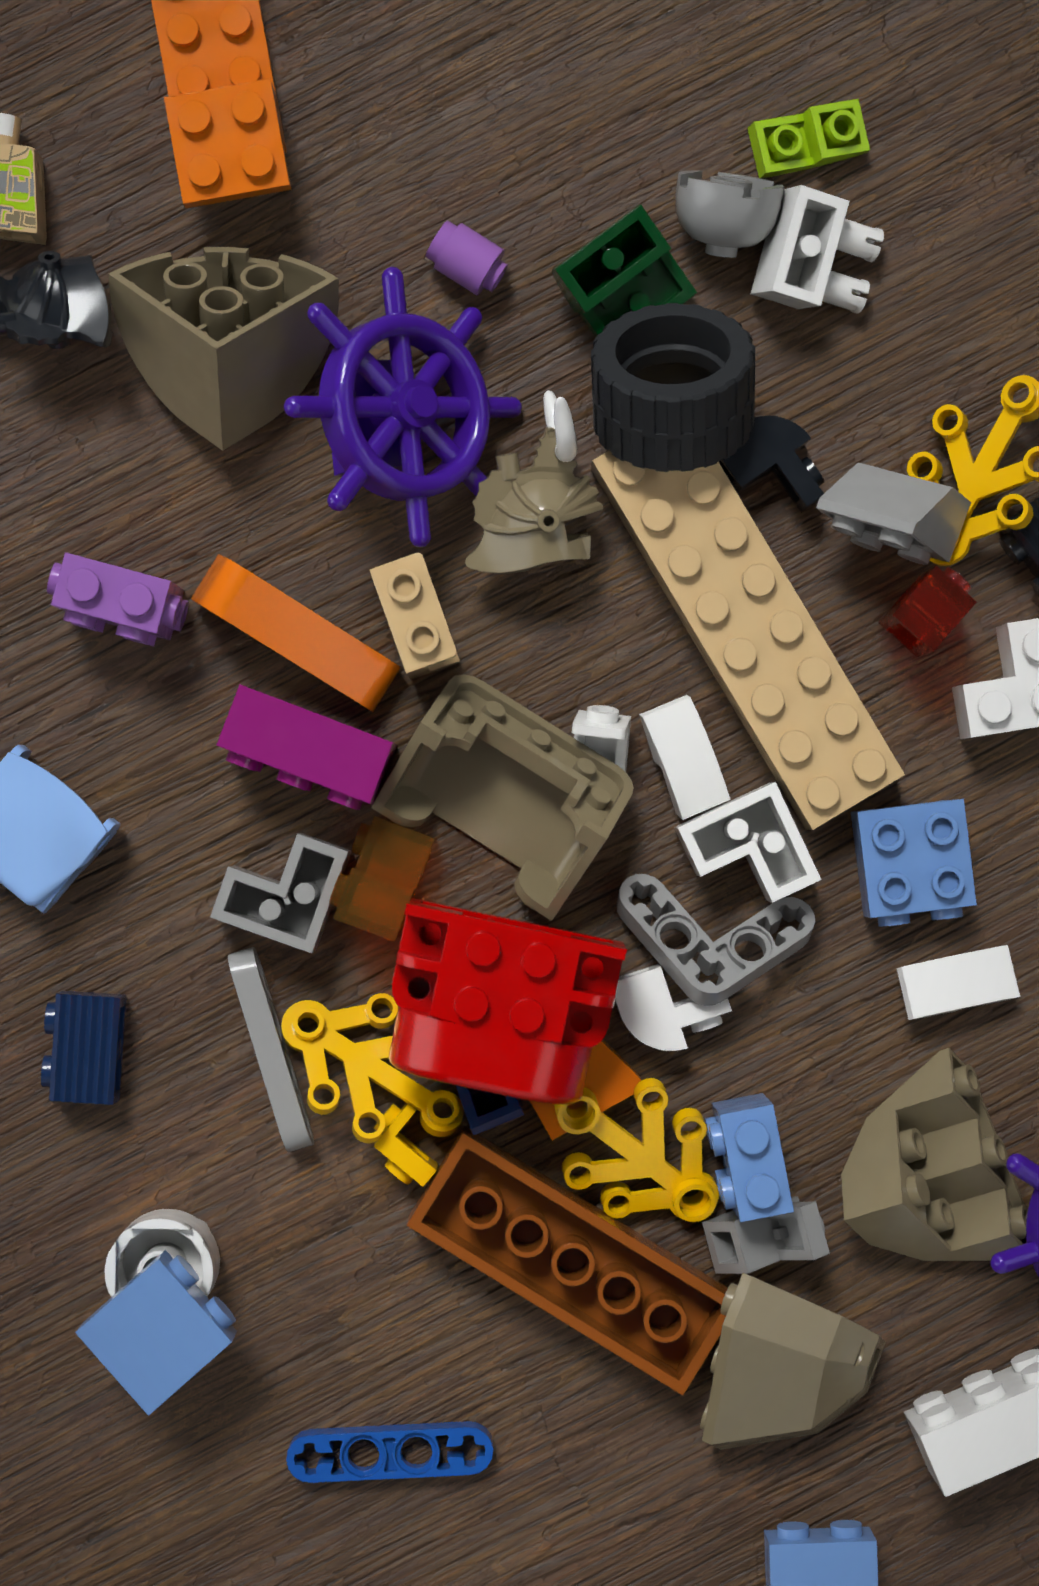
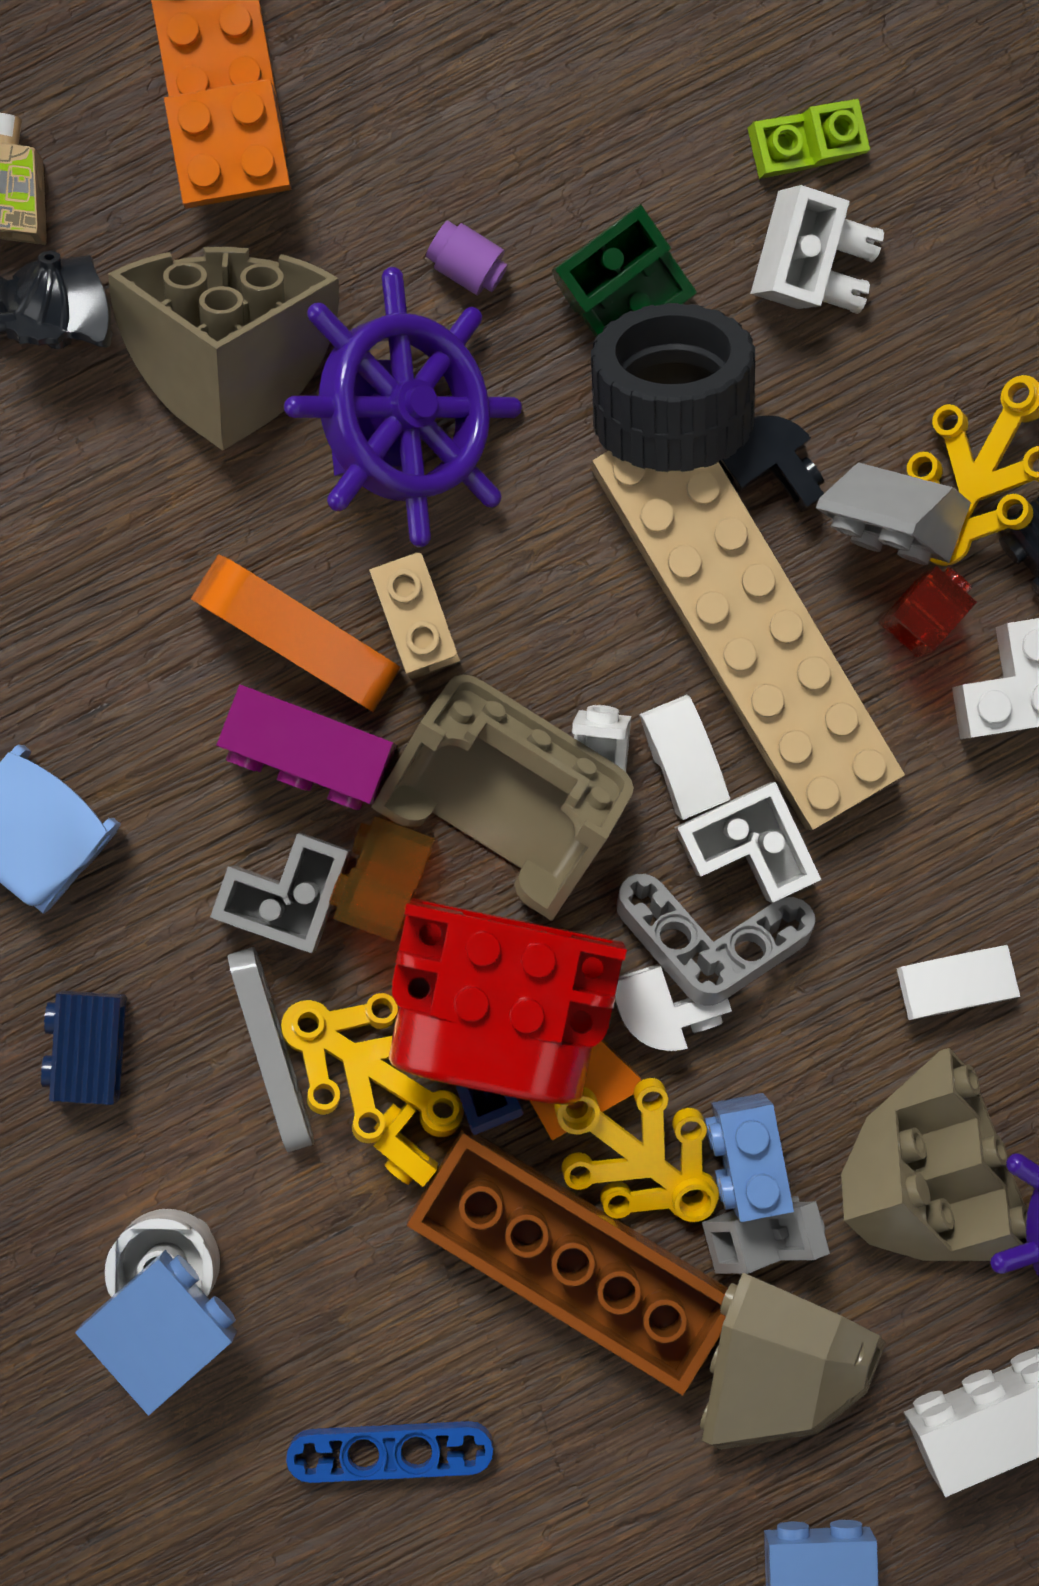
(109, 594): medium lavender brick -> none
(528, 506): dark tan helmet -> none
(727, 210): light grey cylinder -> none
(914, 861): medium blue brick -> none

